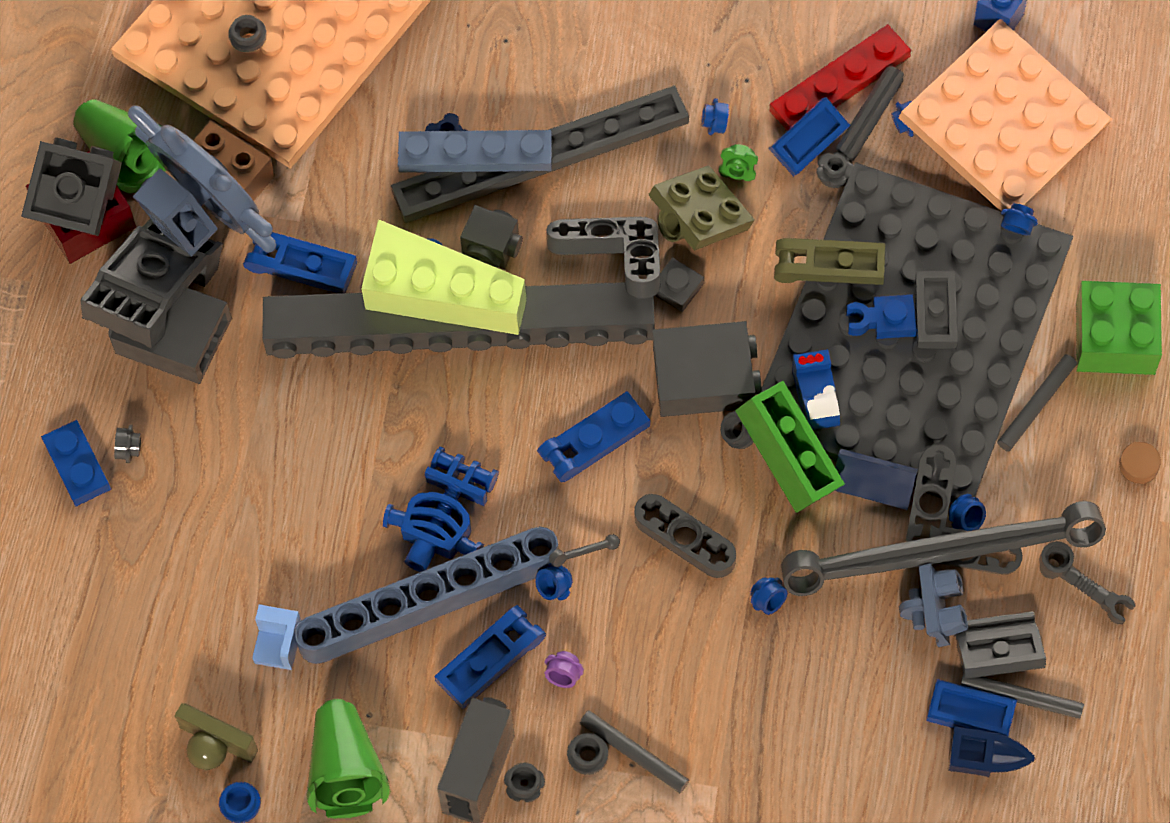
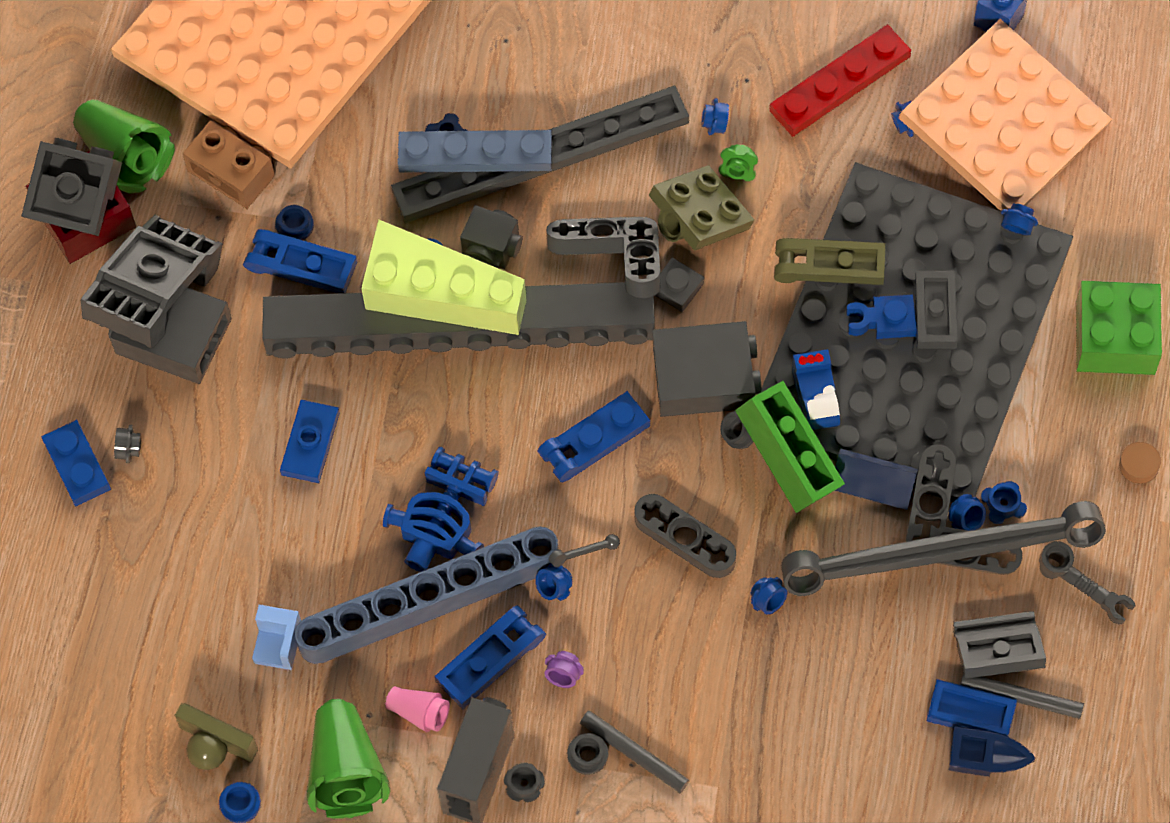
(198, 182): sand blue piece -> none
(244, 25): dark grey plate -> none
(294, 222): none -> dark blue plate
(309, 441): none -> blue plate
(420, 708): none -> bright pink cone
(809, 136): blue tile -> none
(833, 178): dark grey plate -> none
(870, 112): dark grey axle -> none
(939, 620): sand blue hips -> none
(1003, 491): none -> blue plate
(1037, 402): dark grey bar -> none

